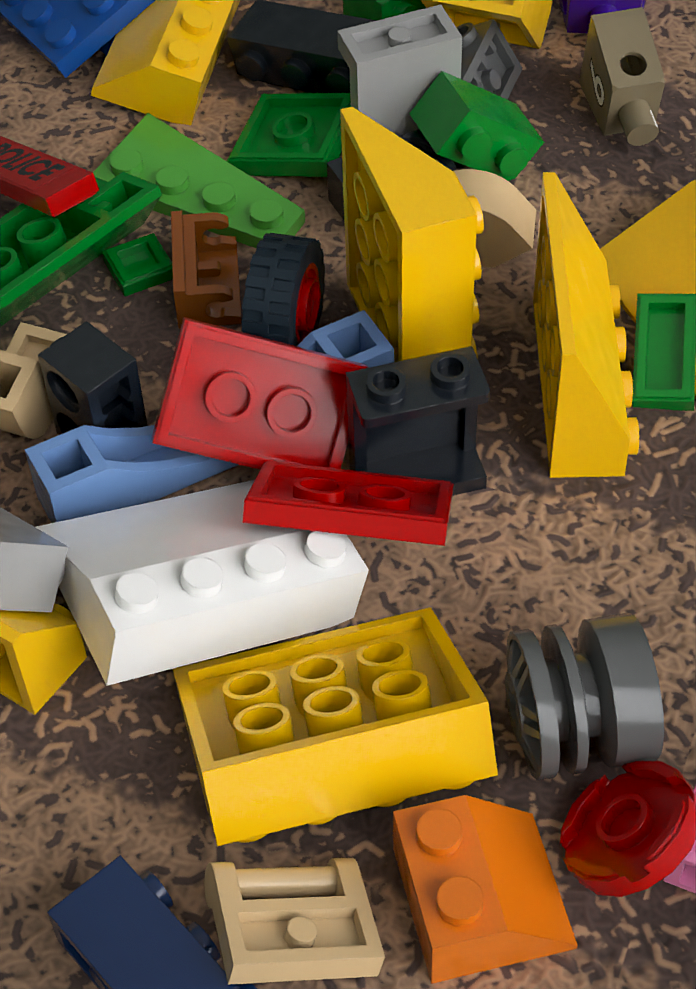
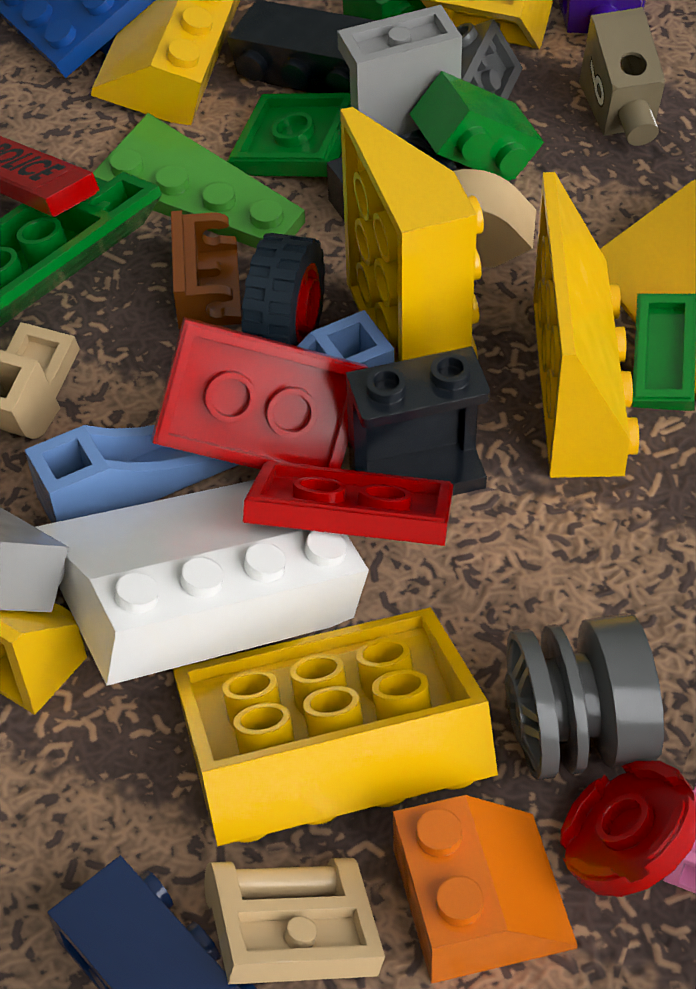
(91, 382): black brick -> none
(138, 264): green tile -> none

